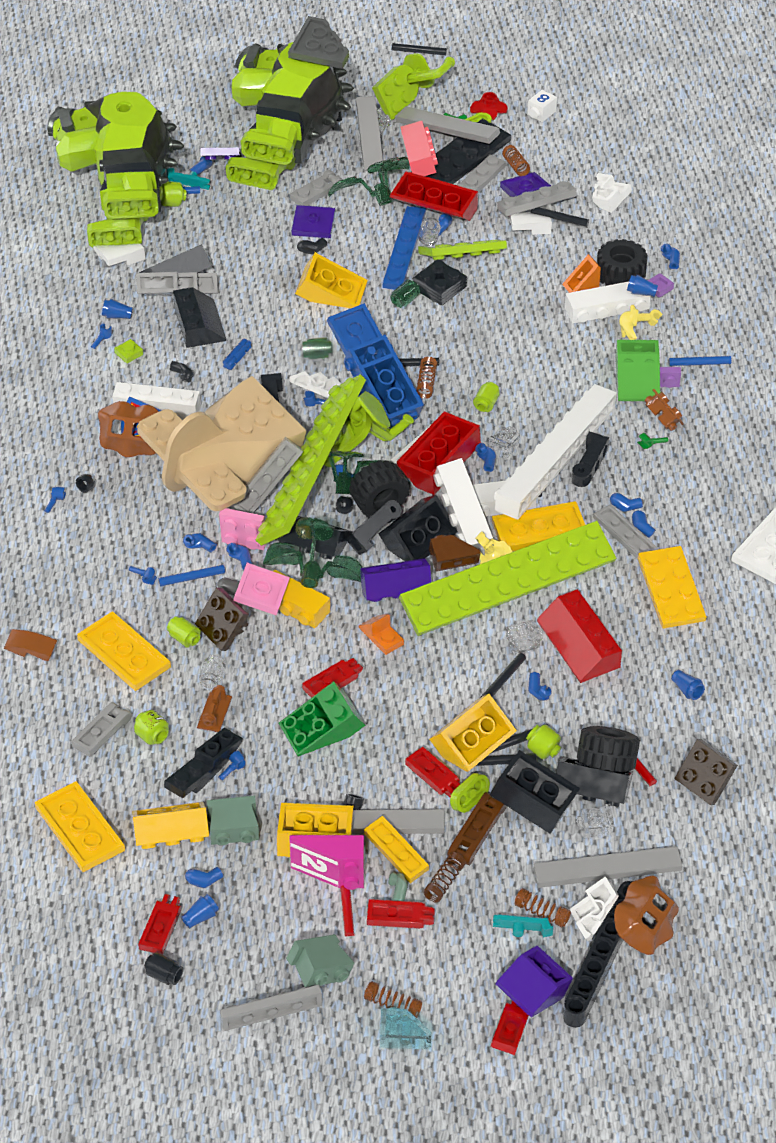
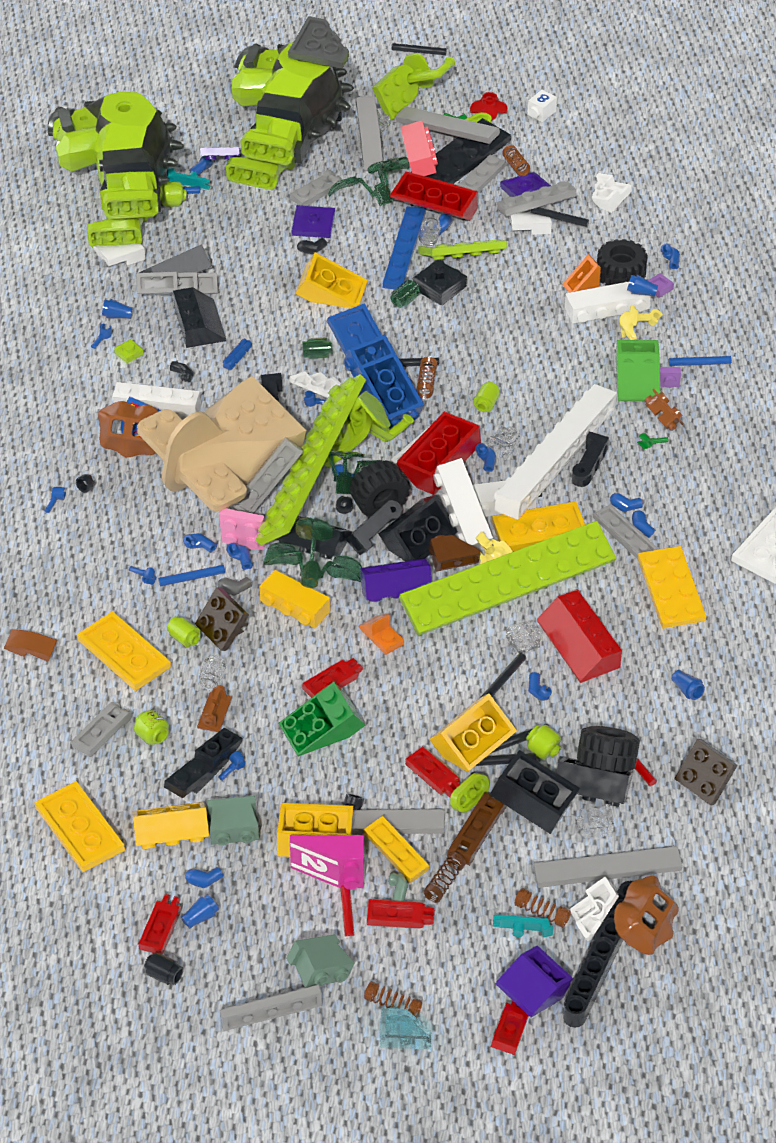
(261, 589): bright pink plate -> none

